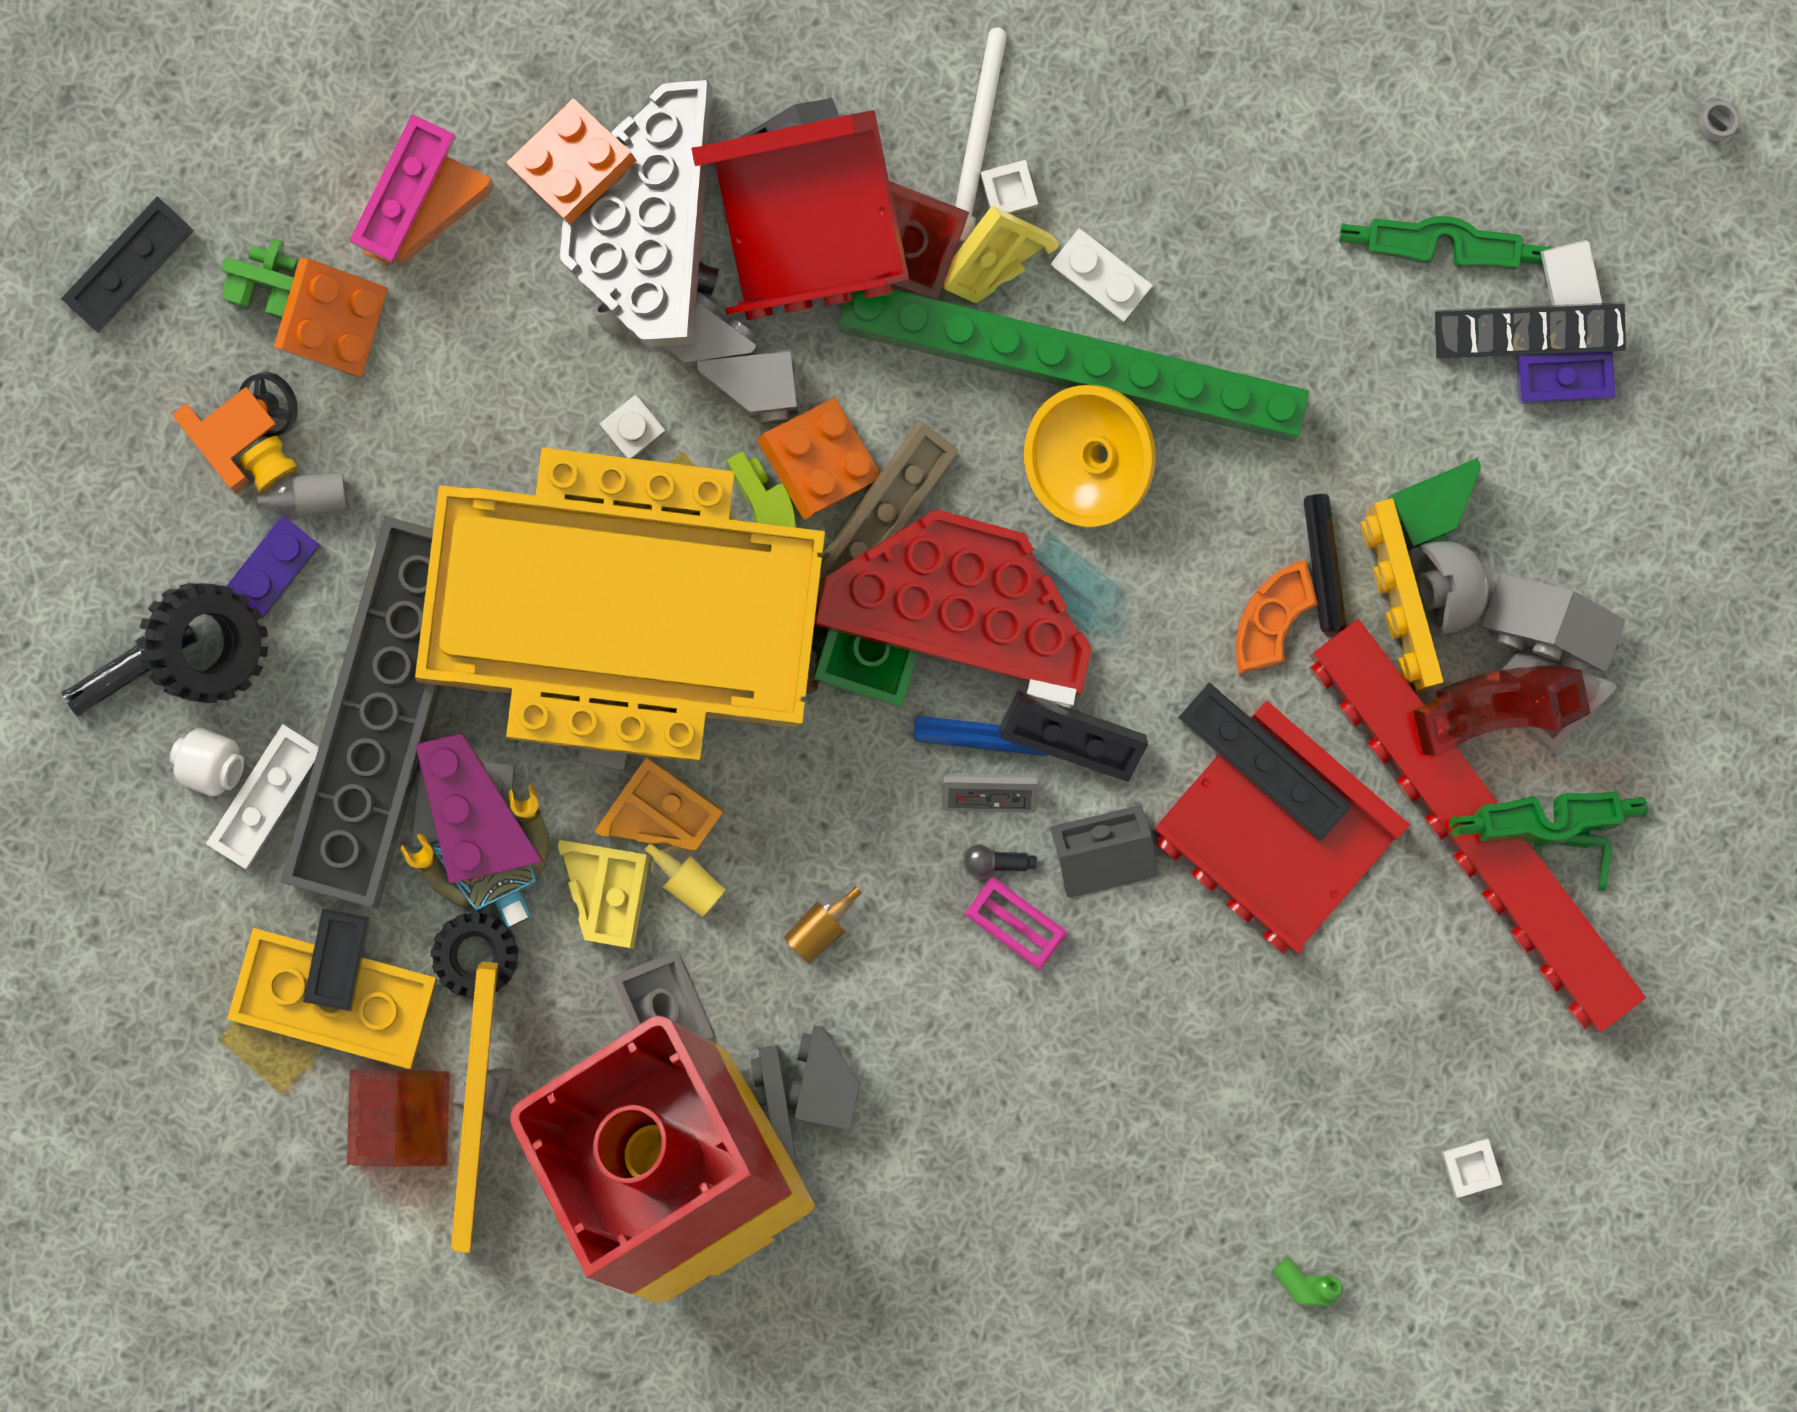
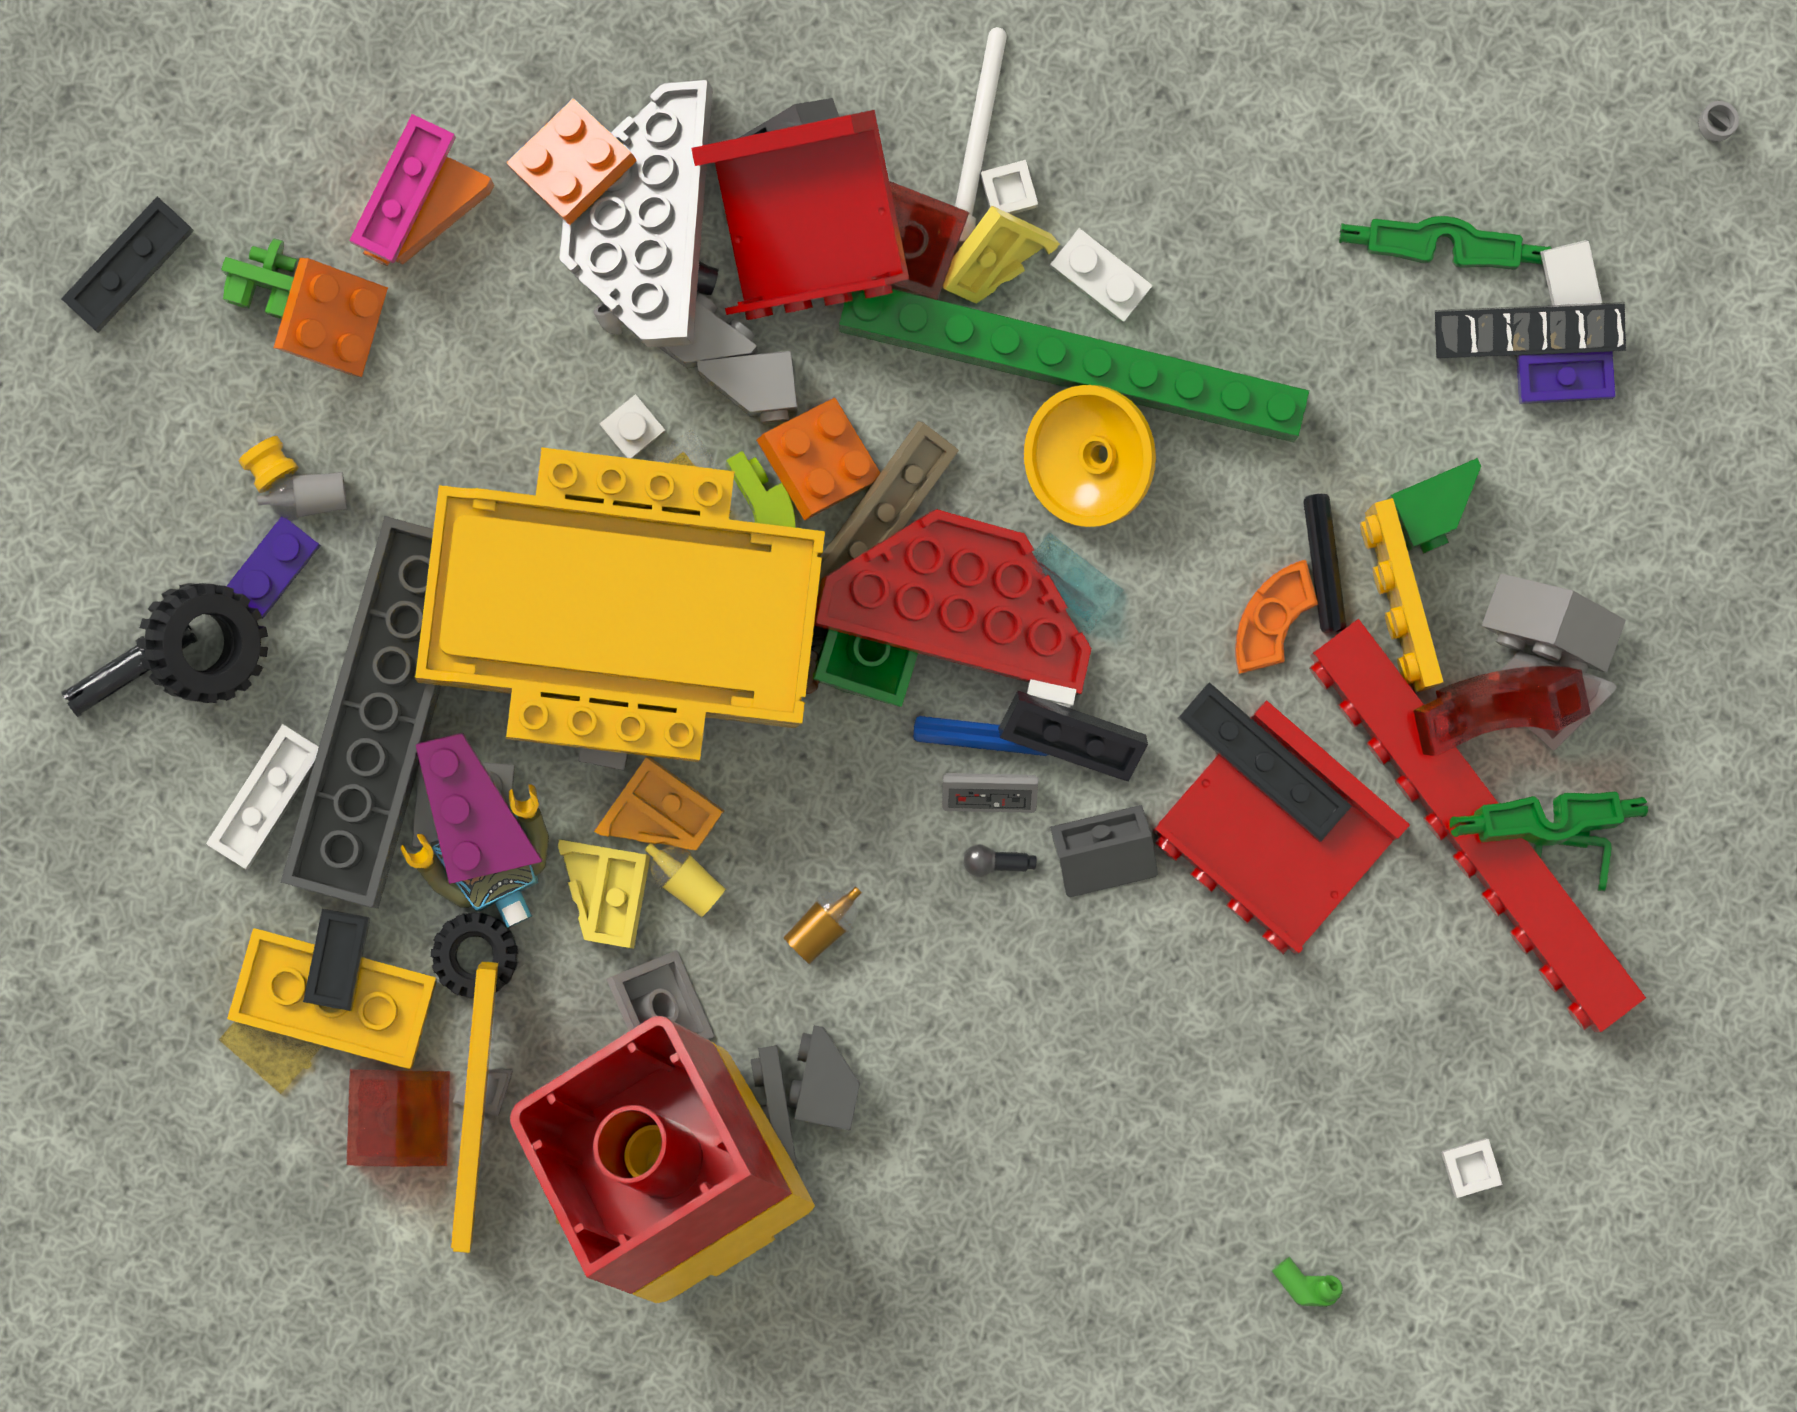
(207, 762): white head -> none
(239, 425): orange piece -> none
(1047, 946): dark pink tile -> none
(1450, 585): light grey cylinder -> none

